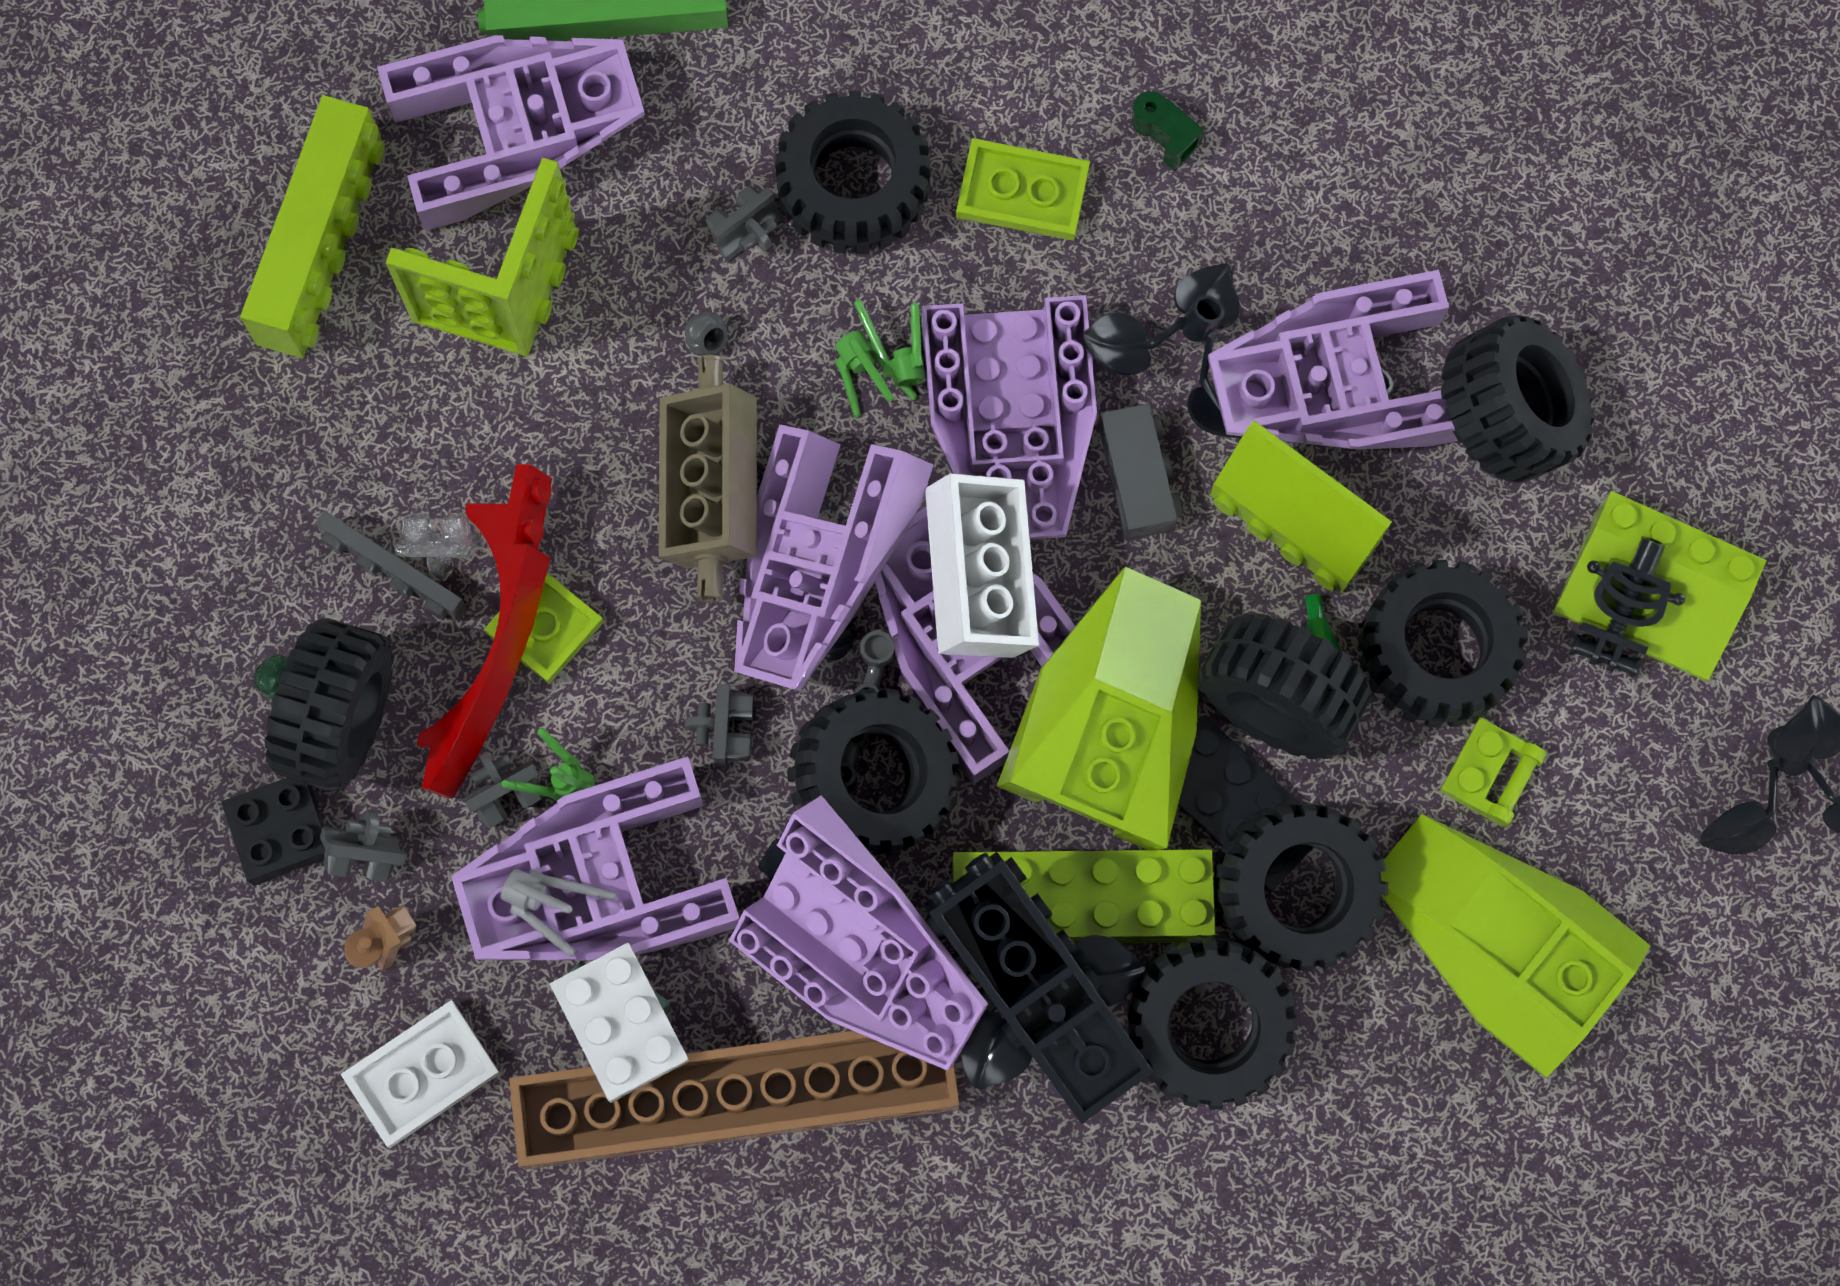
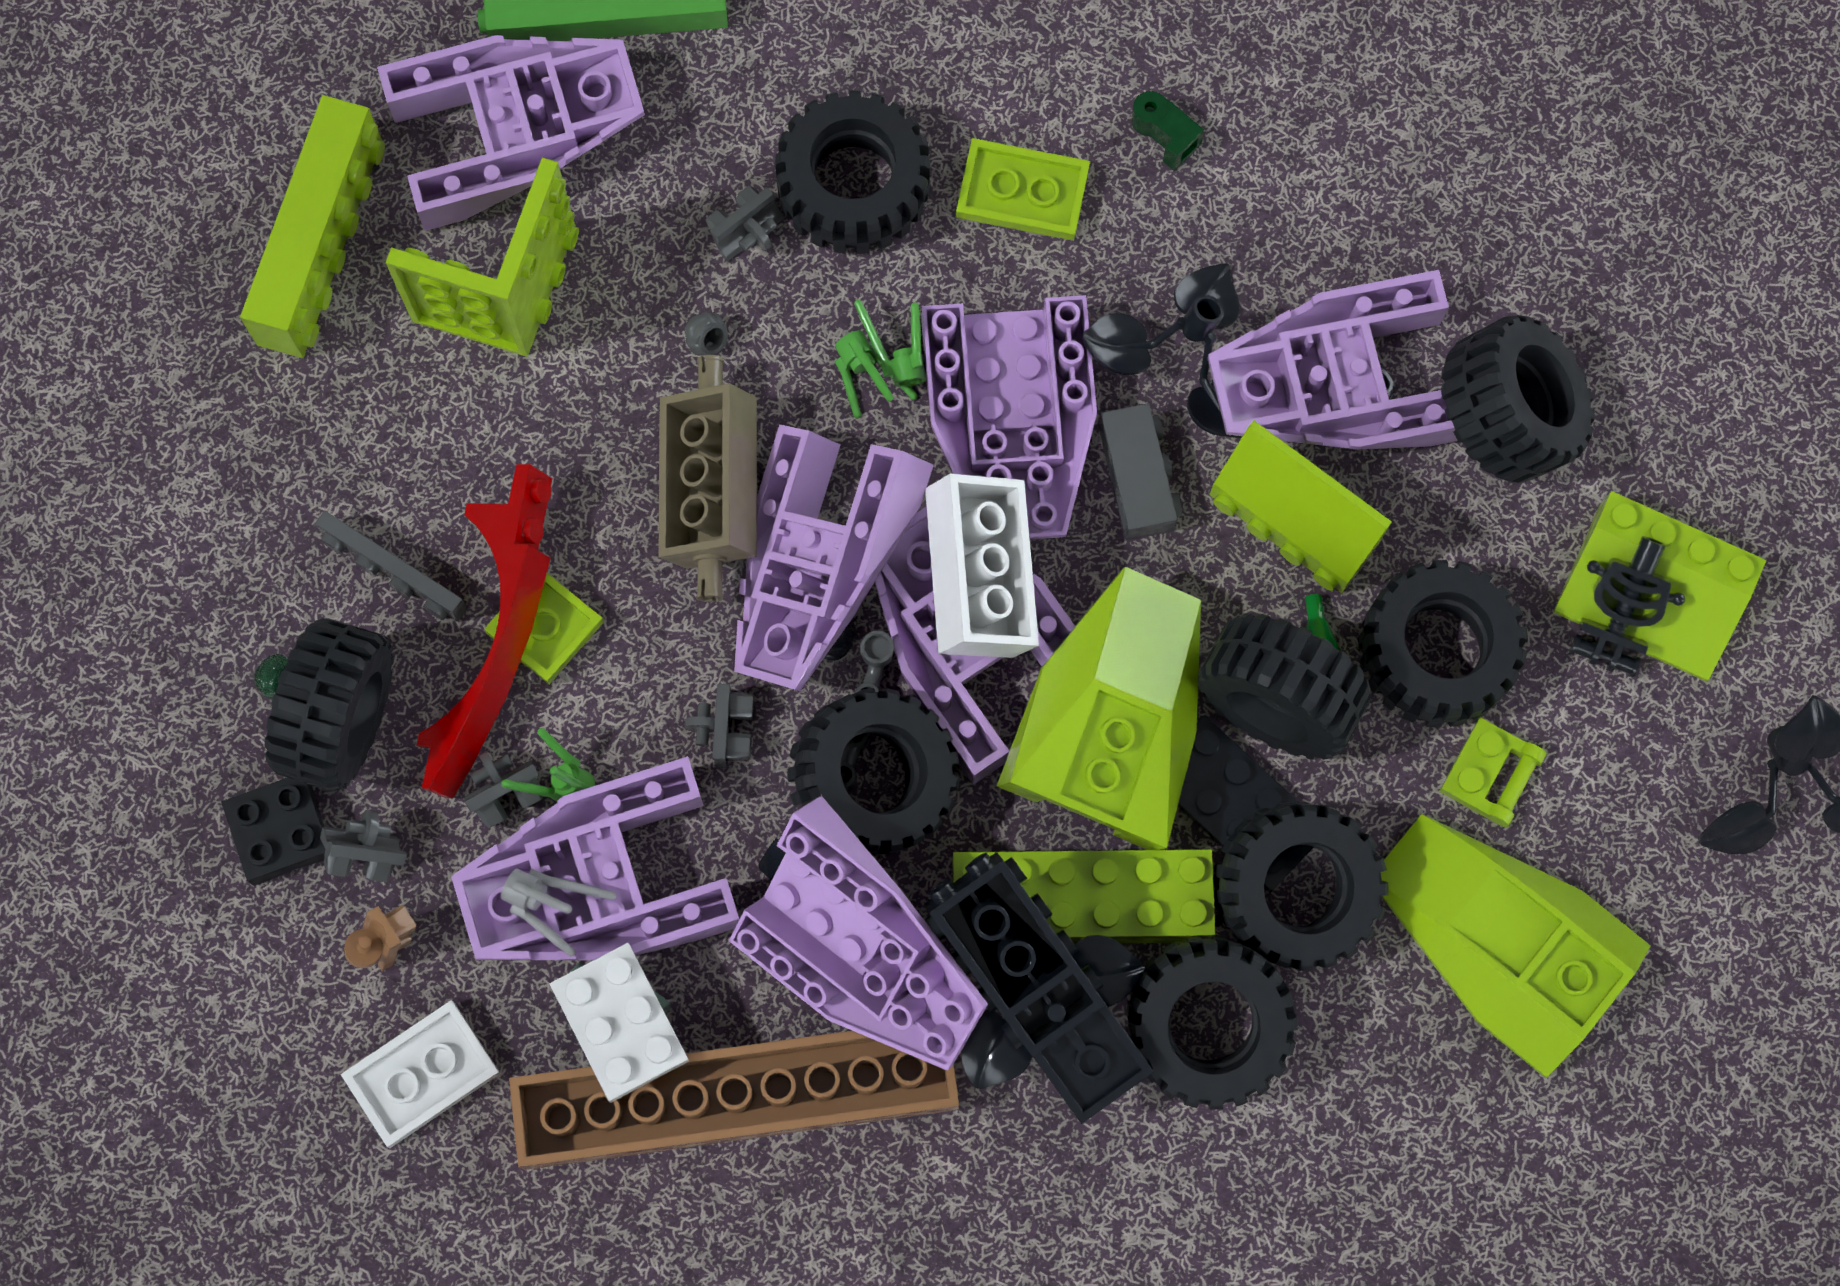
(438, 548): clear hips -> none

